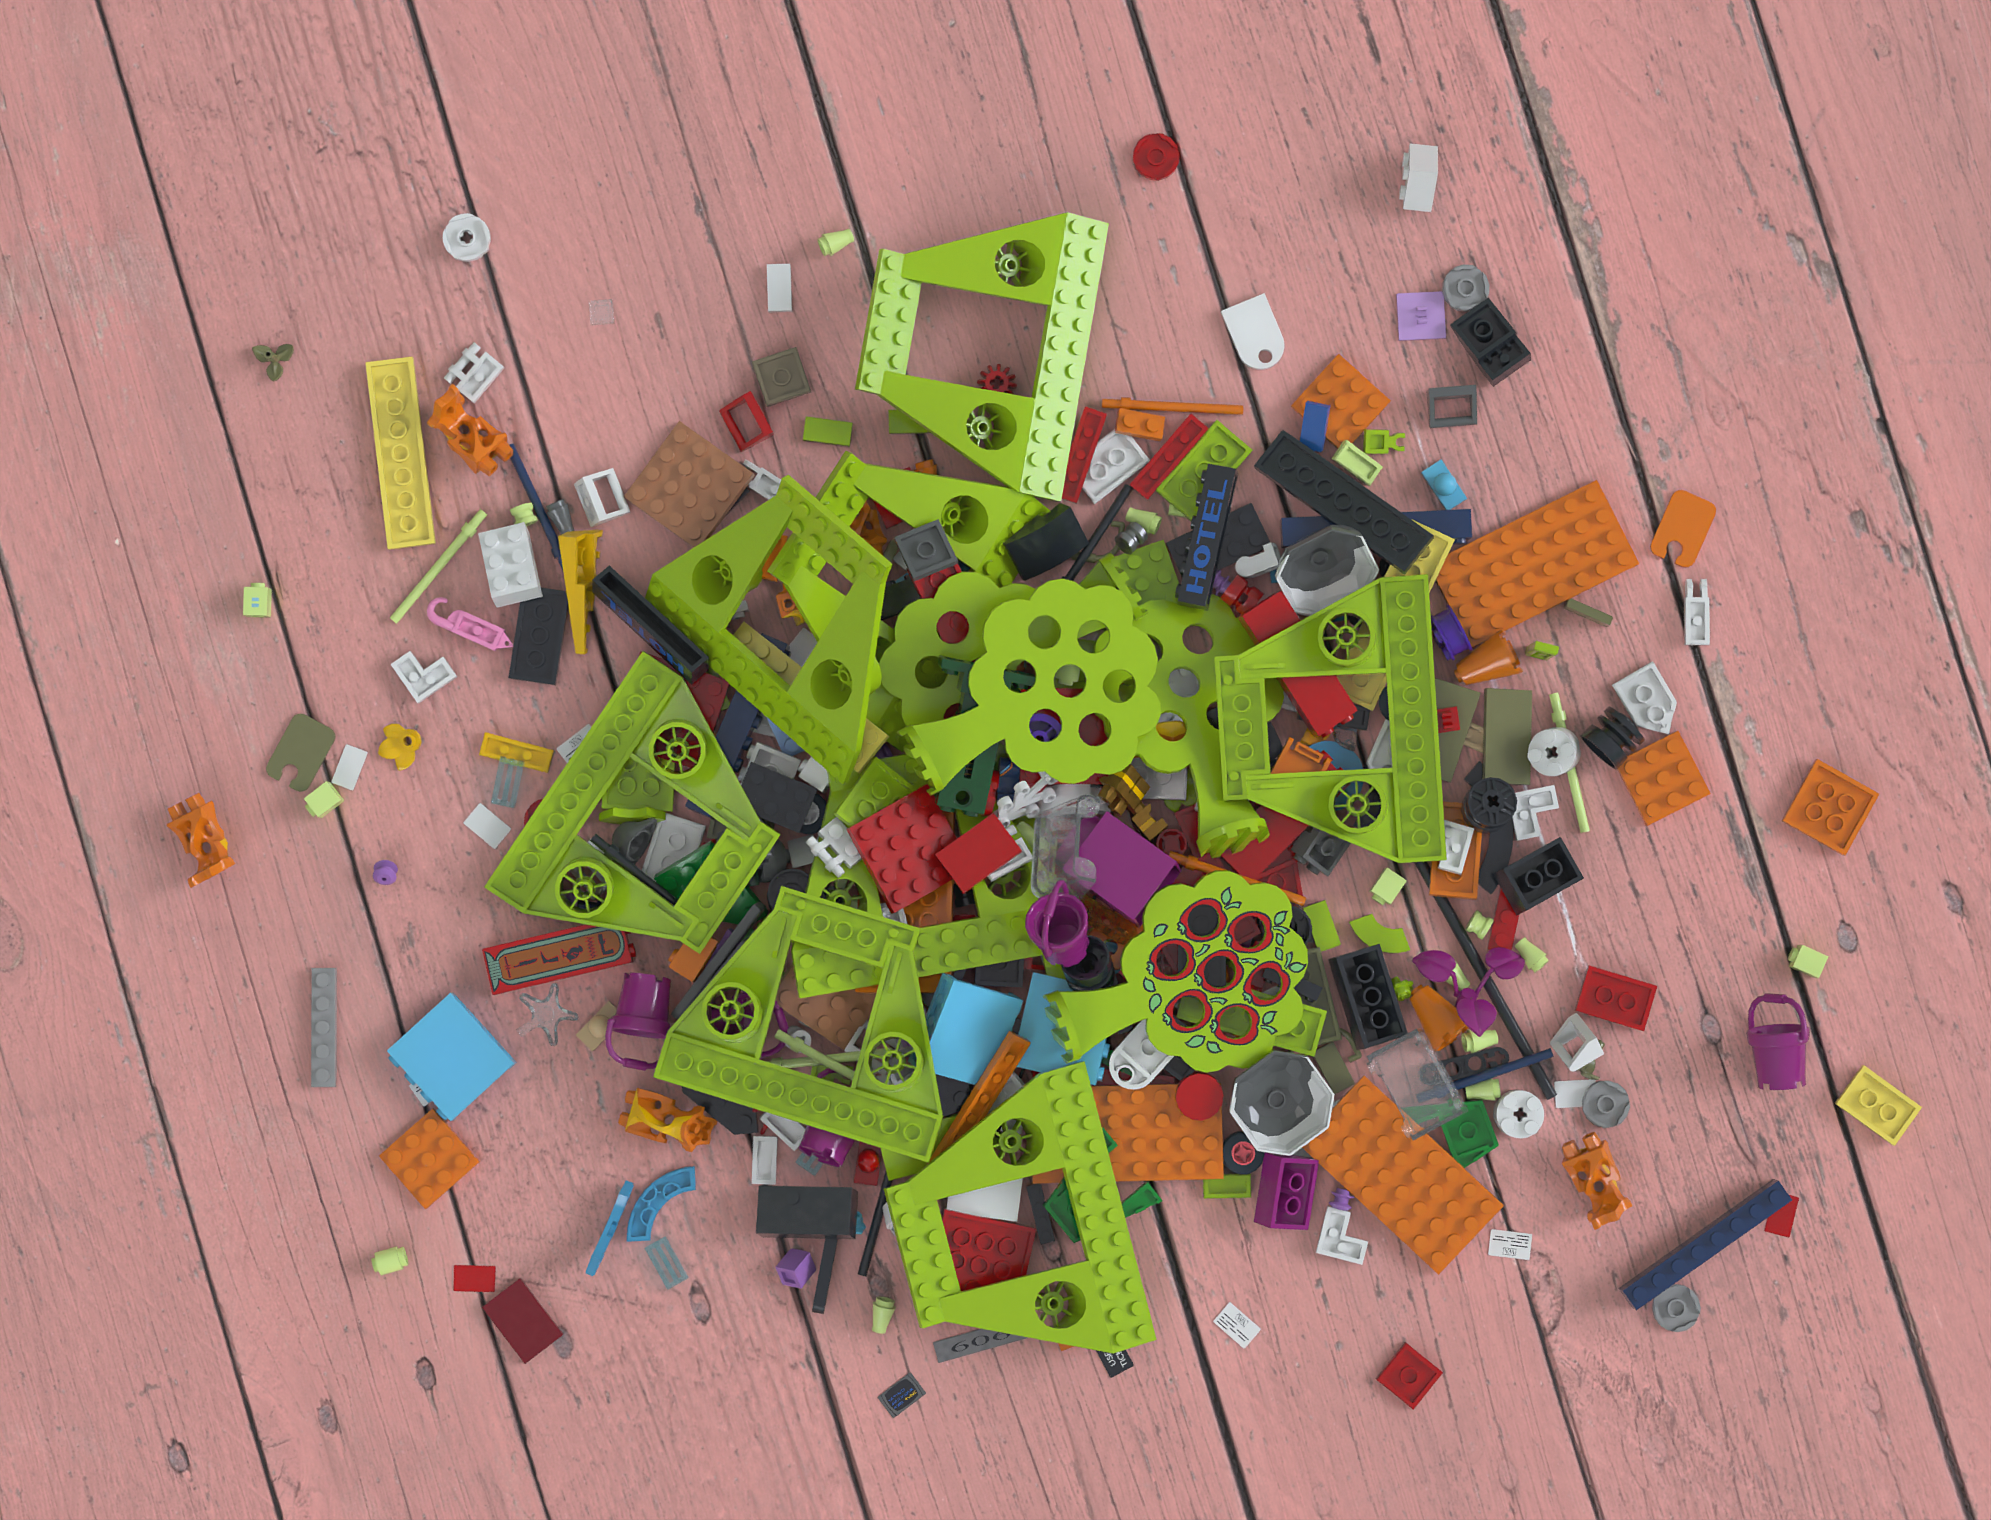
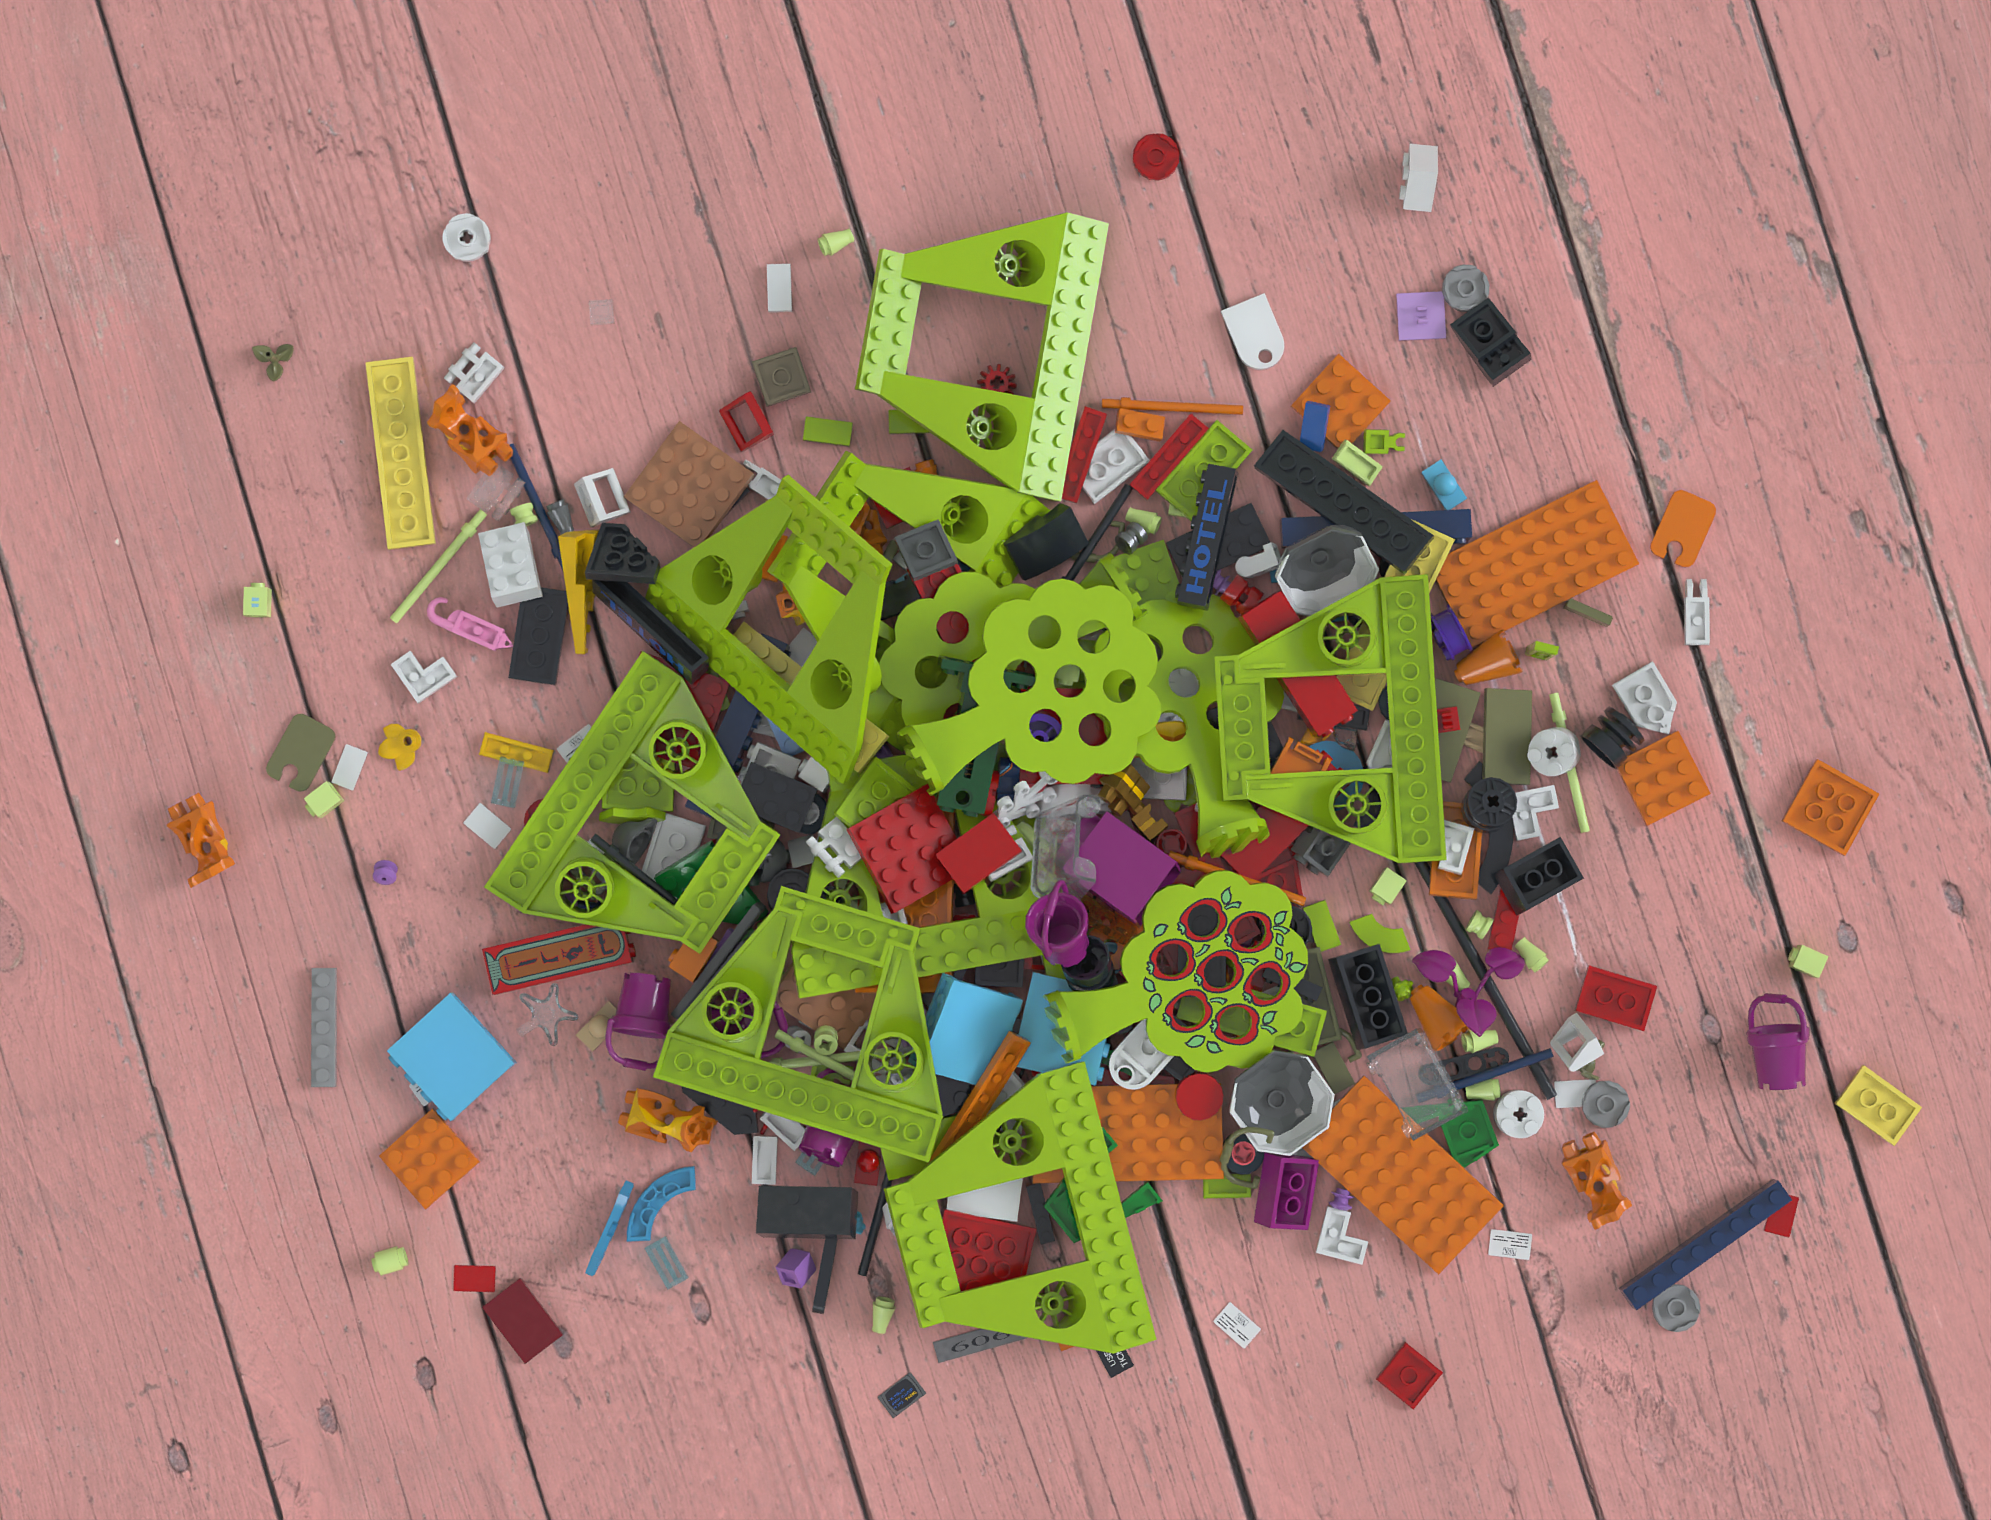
(489, 489): none -> clear plate
(621, 557): none -> black plate
(826, 1034): none -> yellowish green wheel
(1227, 1150): none -> olive piece
(1453, 392): dark grey tile -> none

